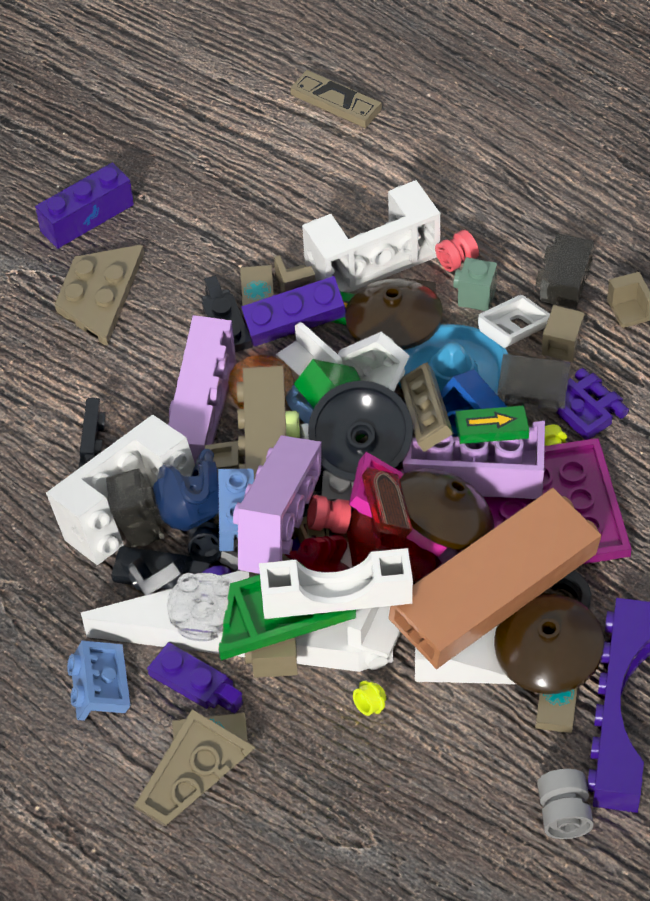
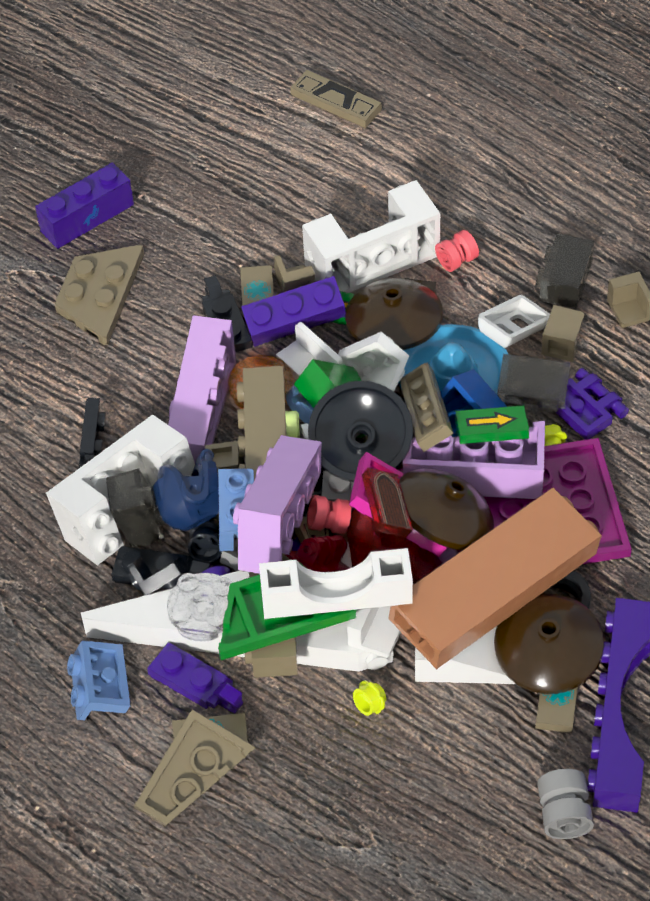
(476, 284): sand green brick -> none

